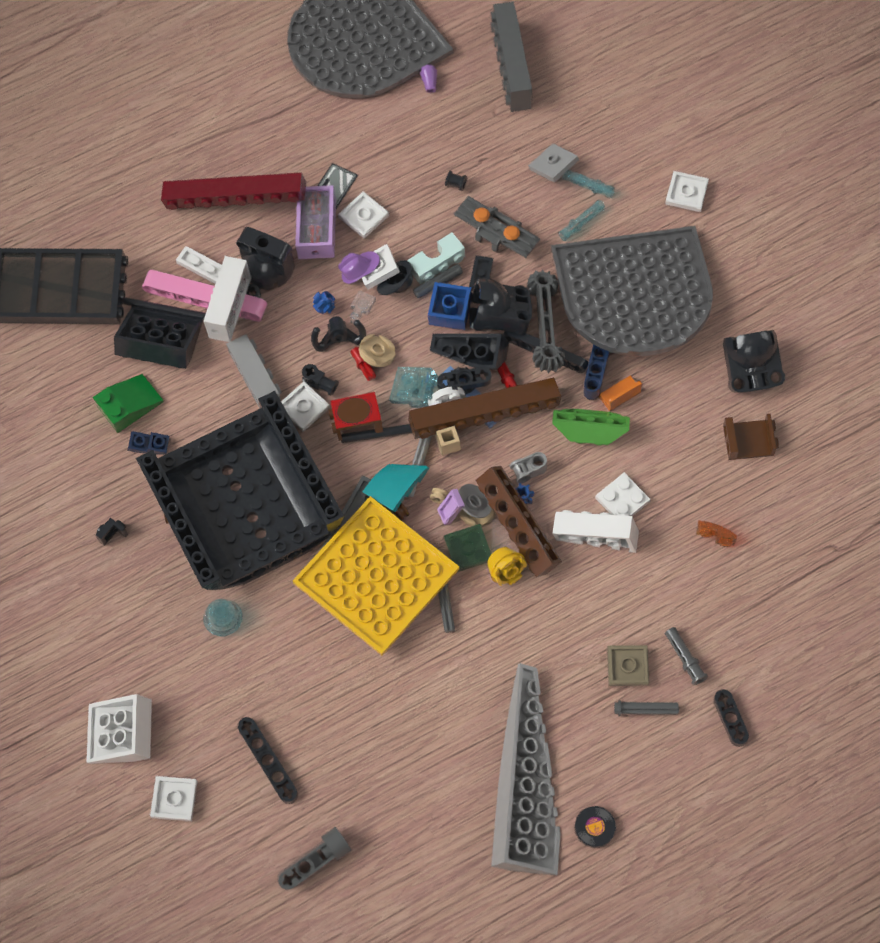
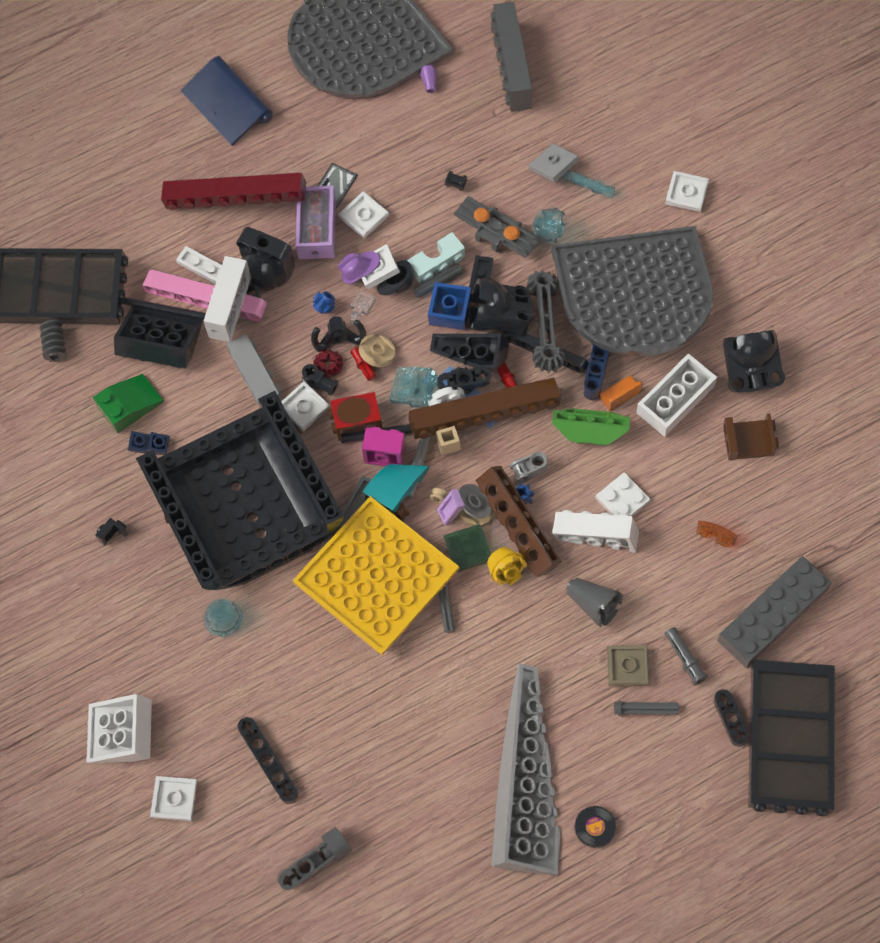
(52, 340): none -> dark grey piece
(226, 100): none -> dark blue door
(334, 367): none -> dark red gear
(383, 447): none -> dark pink brick
(549, 224): none -> clear light blue cone
(566, 232): clear light blue pin -> none
(595, 600): none -> dark grey cone
(676, 395): none -> white brick
(774, 611): none -> dark grey brick
(792, 737): none -> clear smoke window

